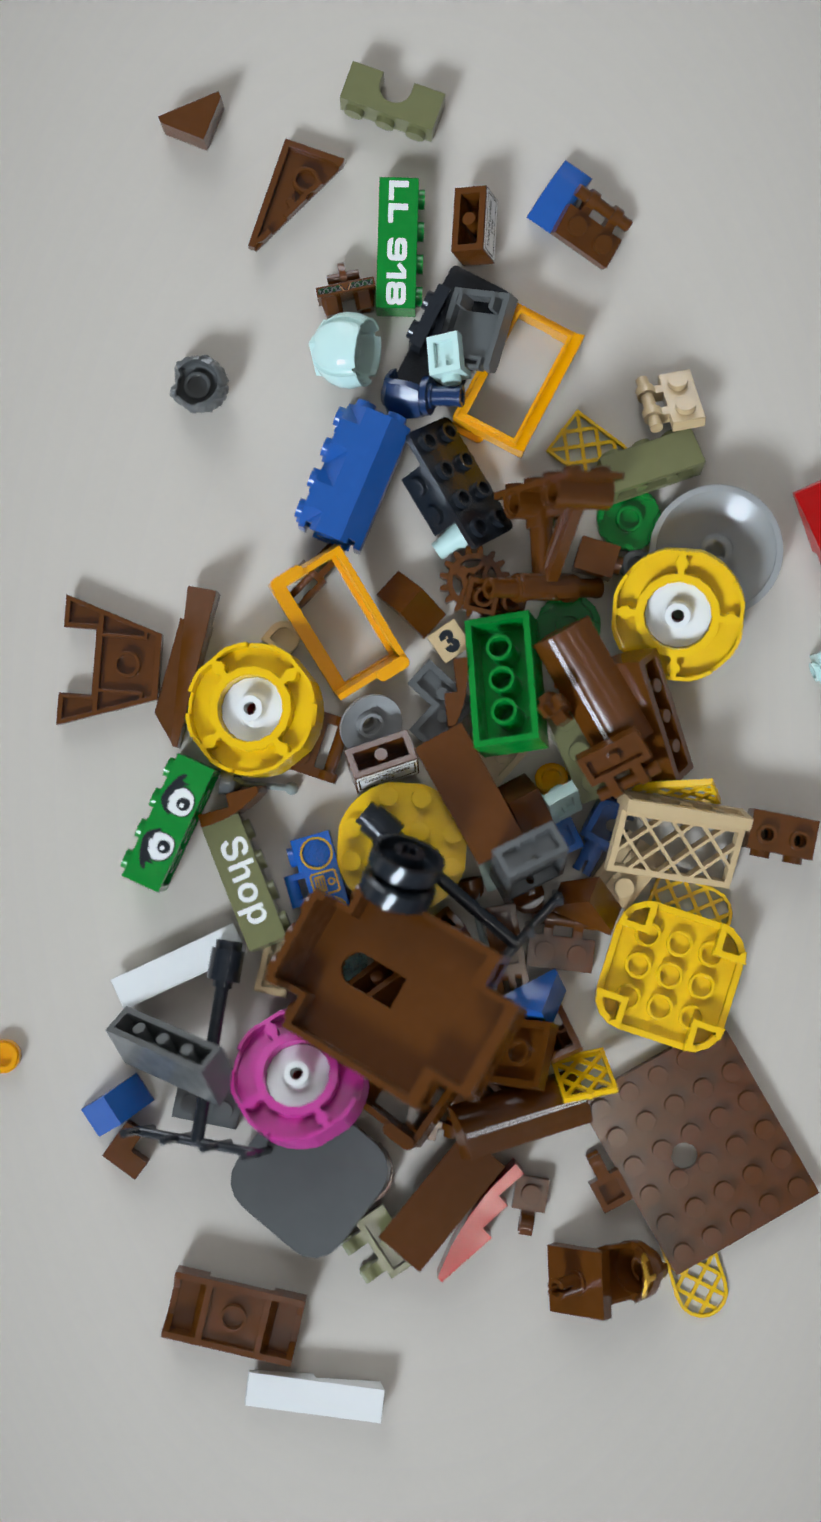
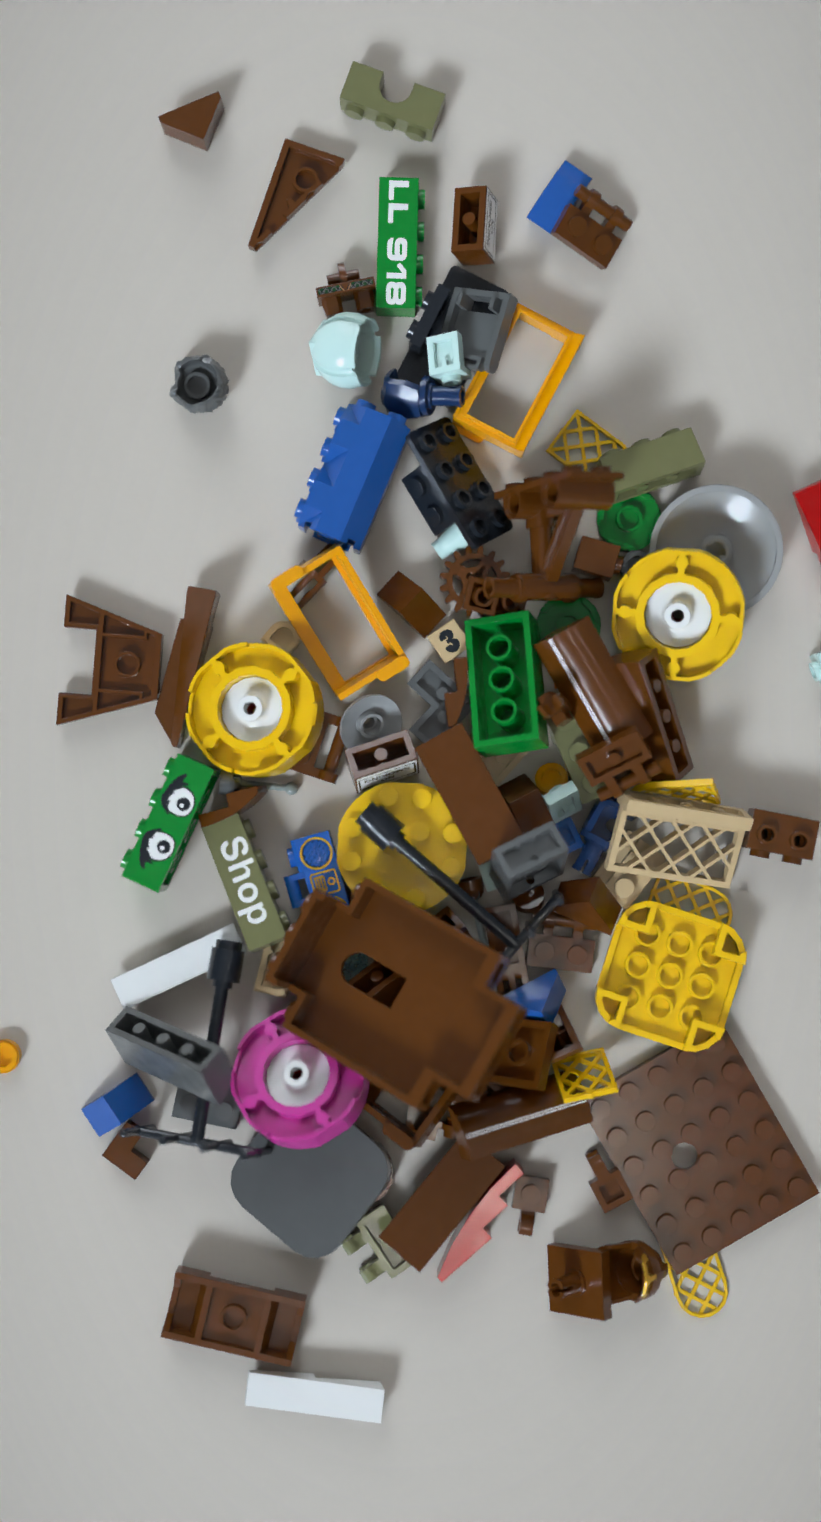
(402, 874): black wheel -> none
(679, 397): tan plate -> none

